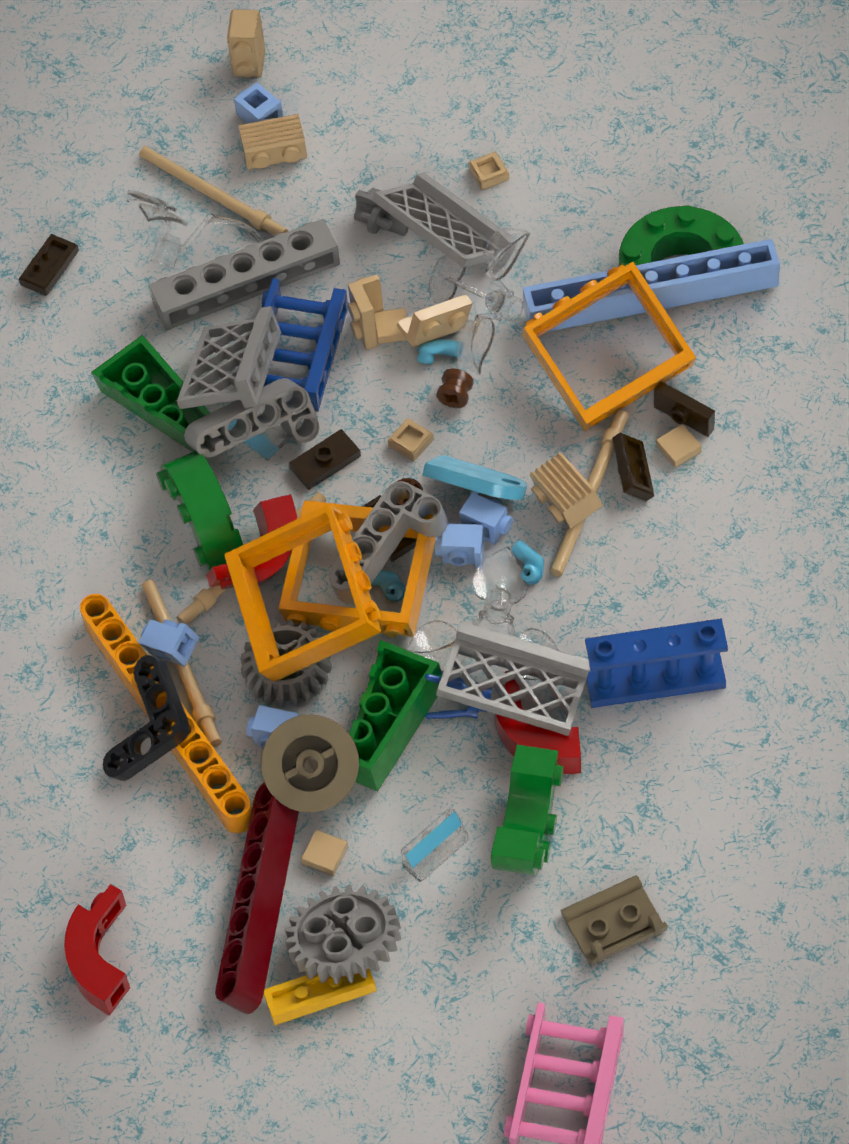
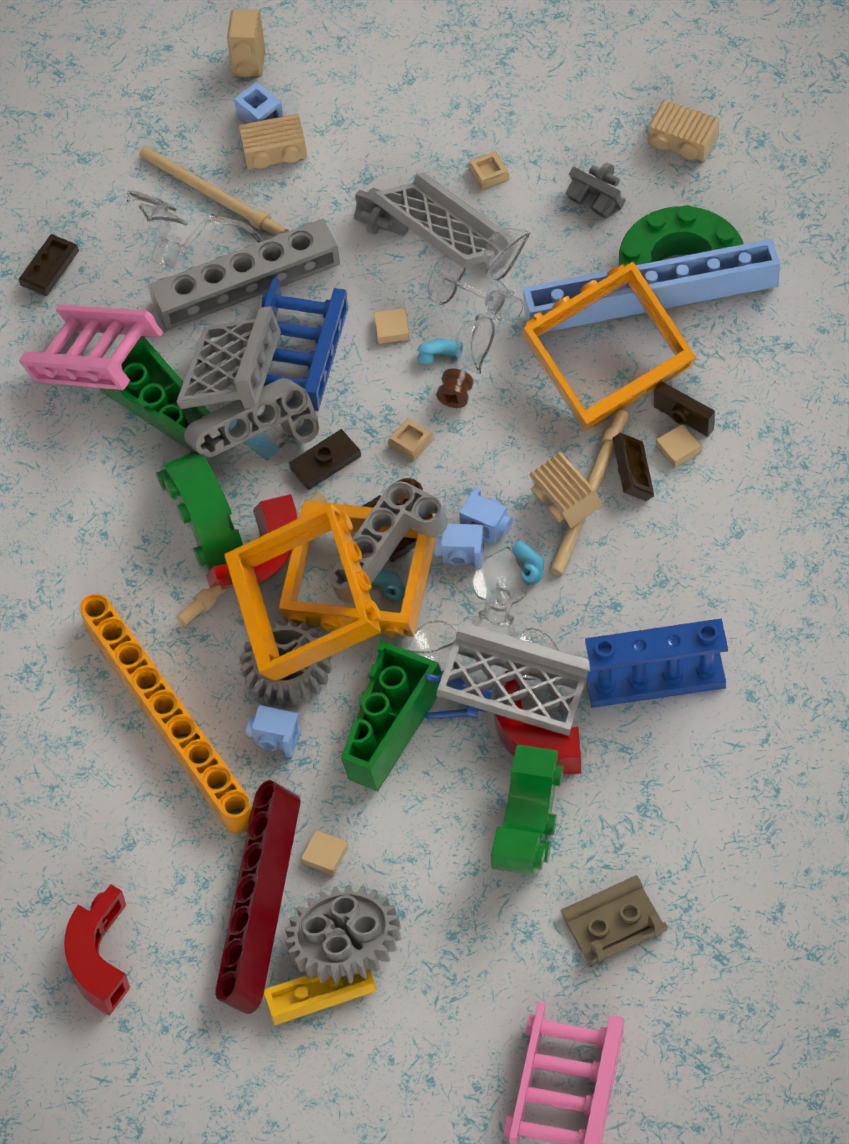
(91, 369): none -> bright pink fence
(160, 722): black beam -> none
(169, 641): light blue brick -> none
(202, 712): tan bar -> none
(309, 763): dark tan piece -> none
(365, 300): tan bracket -> none
(434, 845): clear slope -> none
(435, 320): tan bracket -> none
(475, 478): medium azure tile -> none
(606, 195): none -> flat silver hips
(683, 131): none -> tan brick

